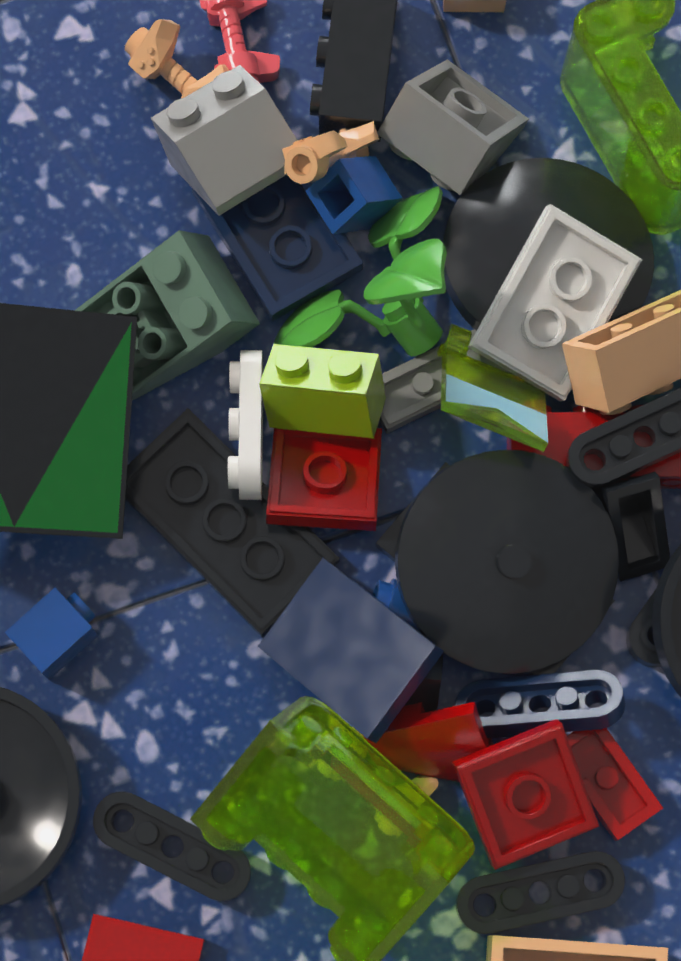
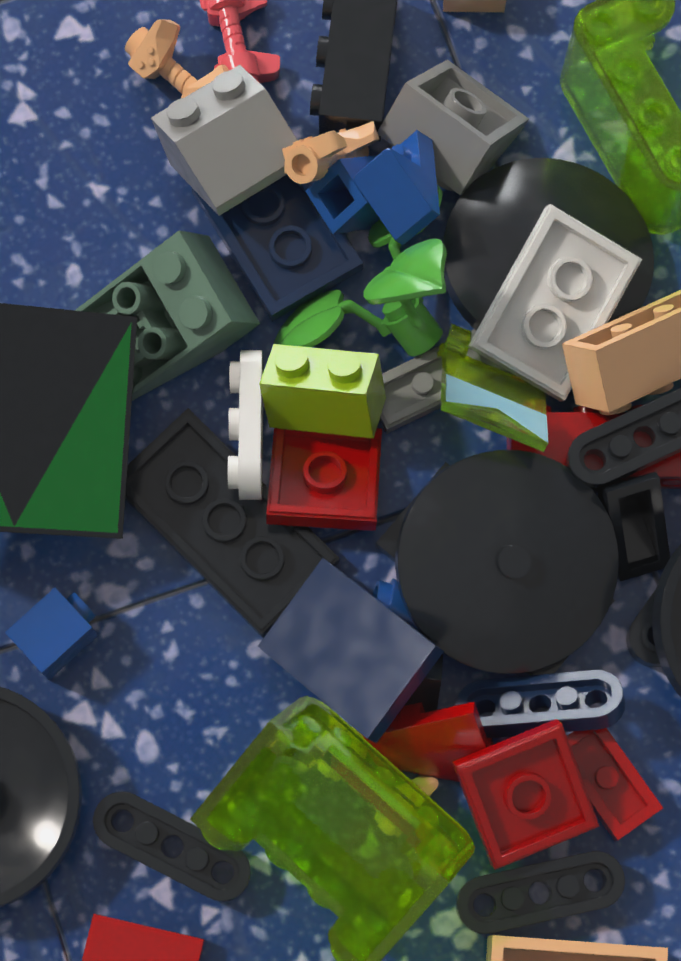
(402, 186): none -> blue slope

